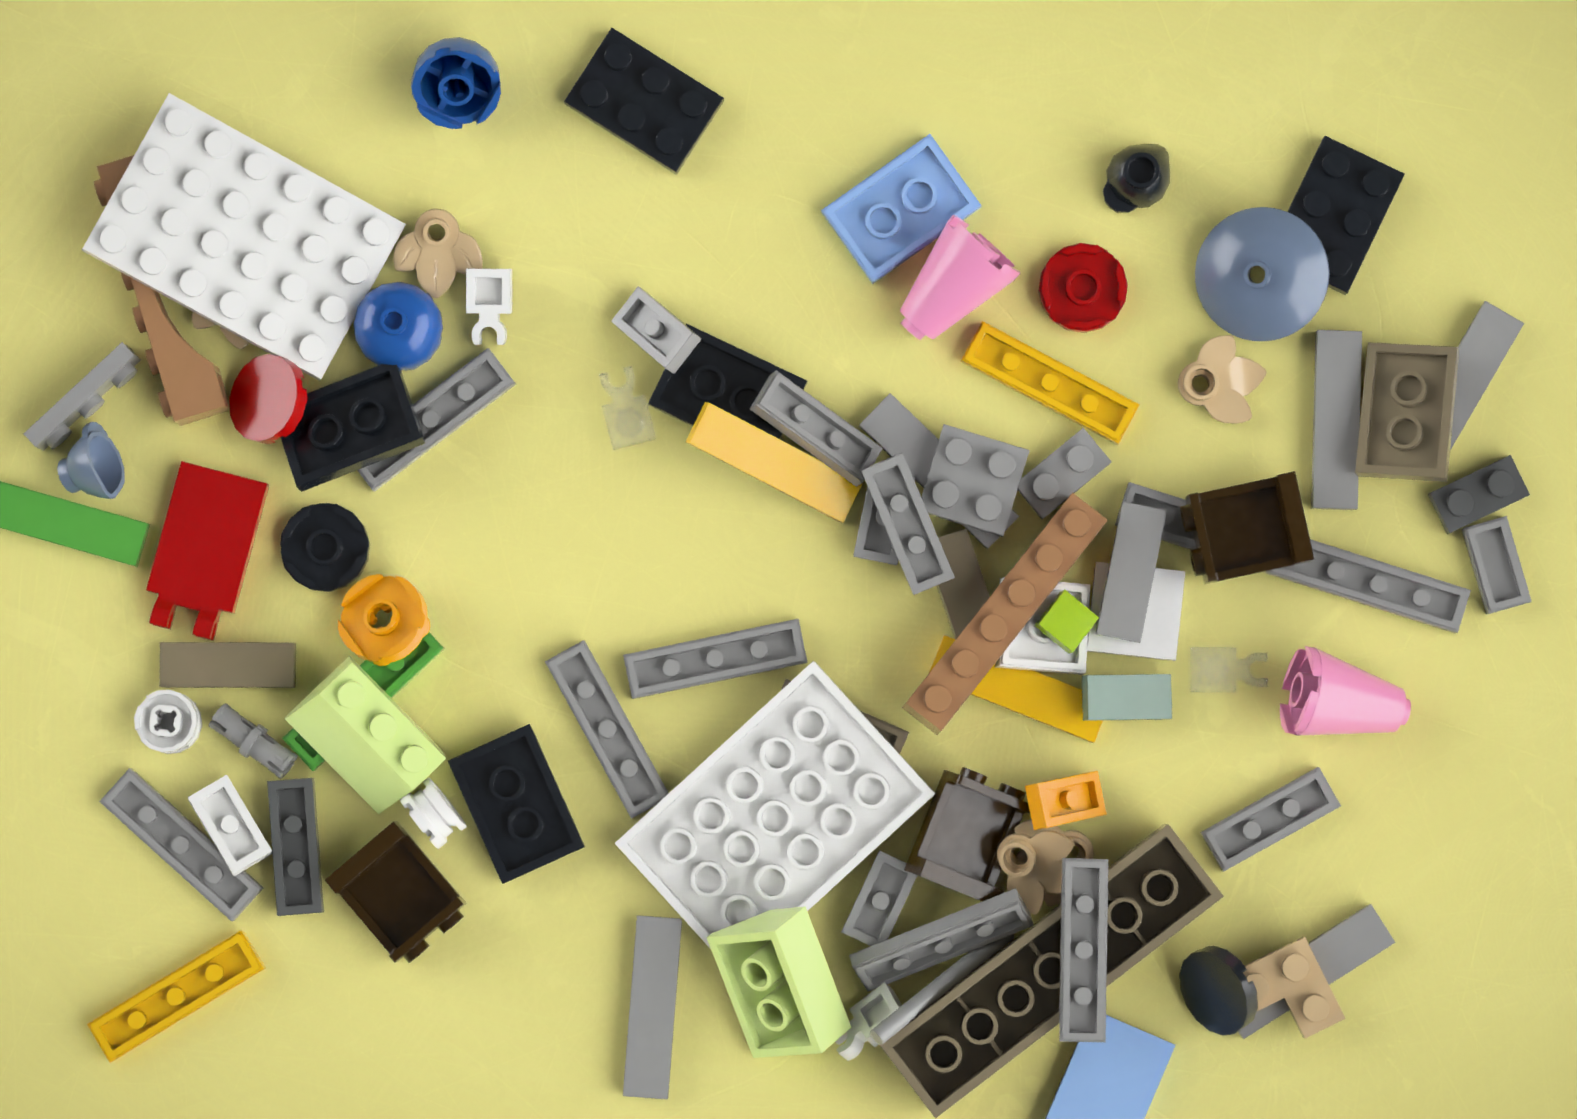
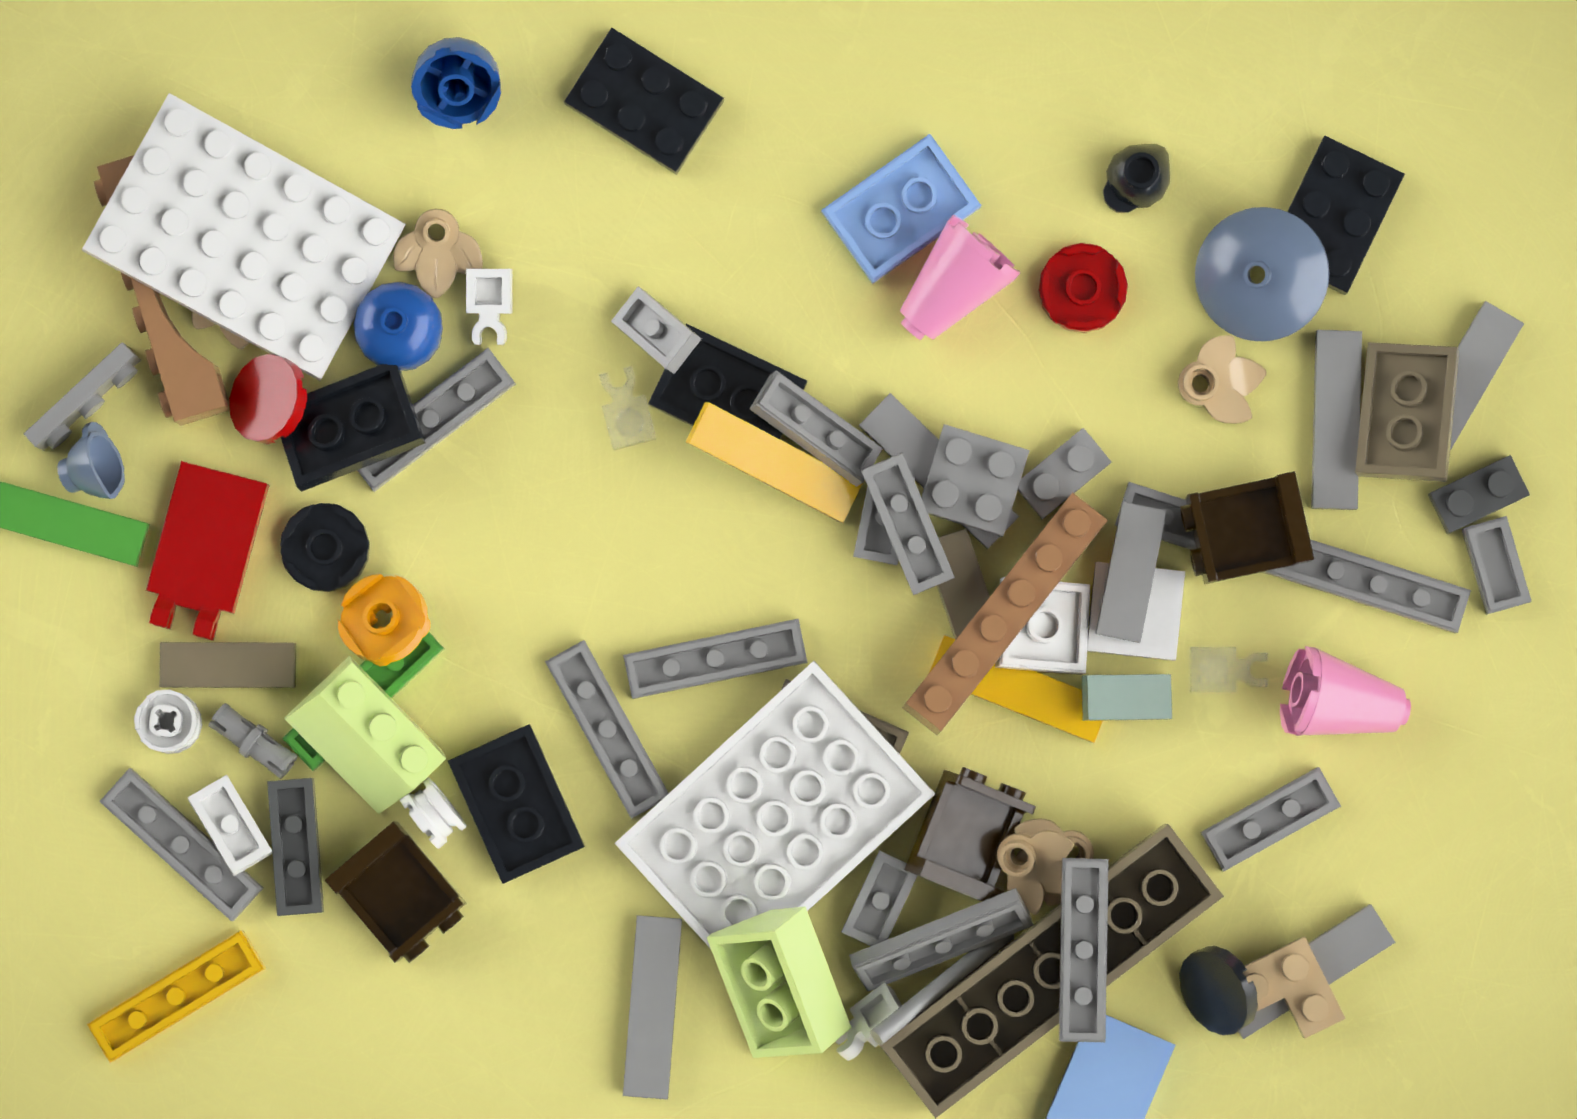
(1050, 383): yellow tile -> none
(1065, 800): light orange plate -> none
(1066, 621): lime tile -> none

